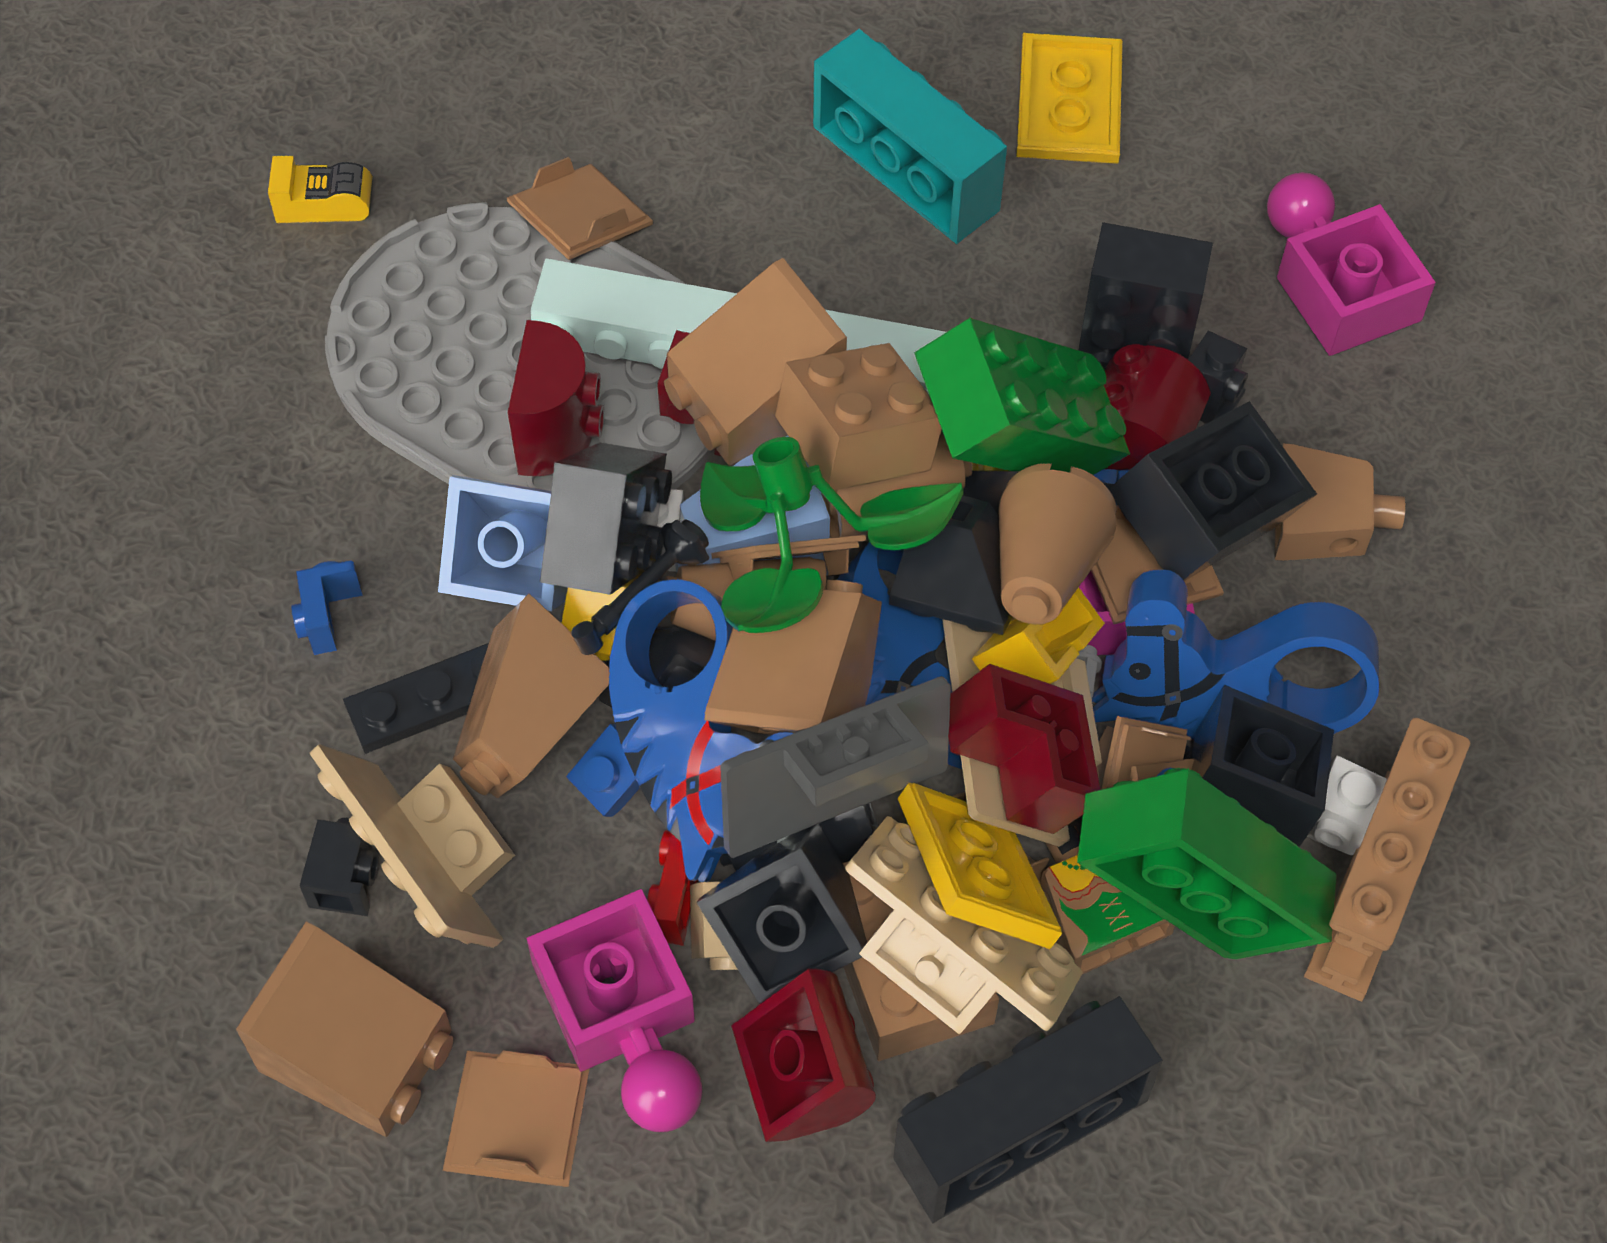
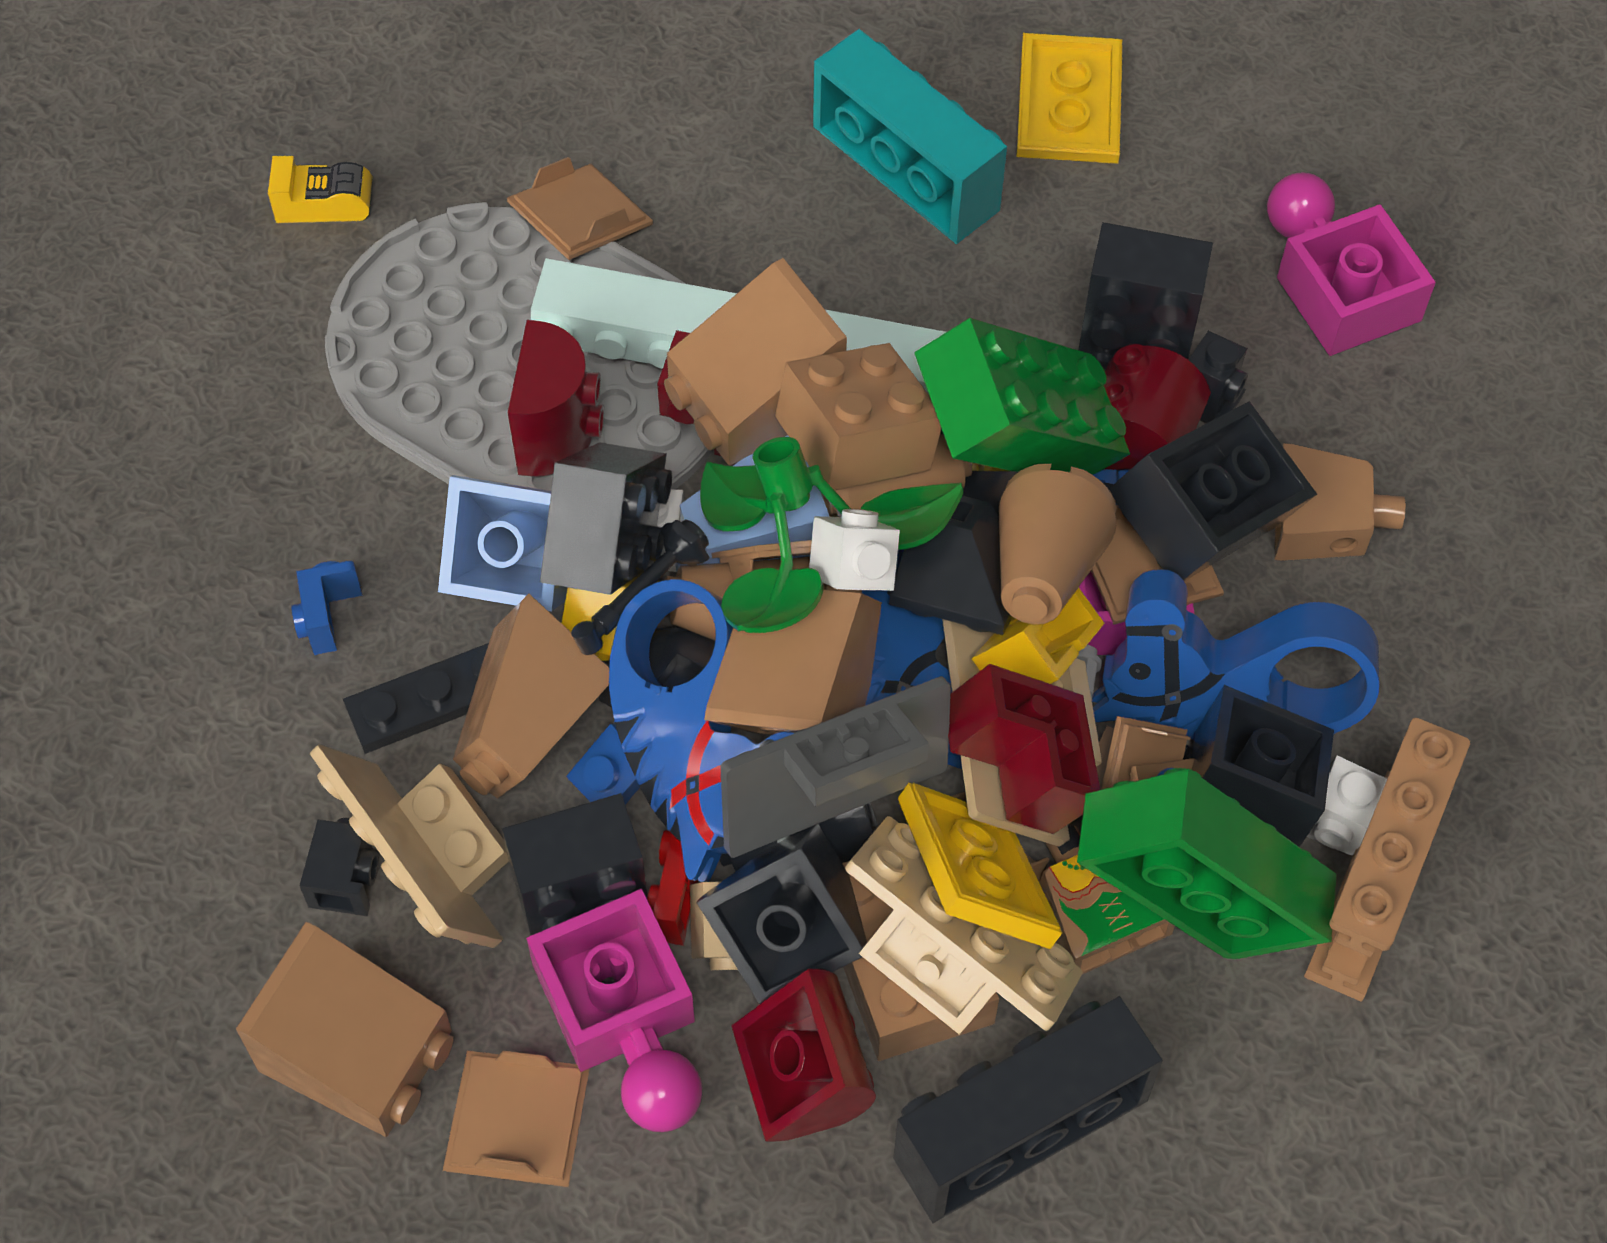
(574, 861): none -> black brick
(854, 551): none -> white brick

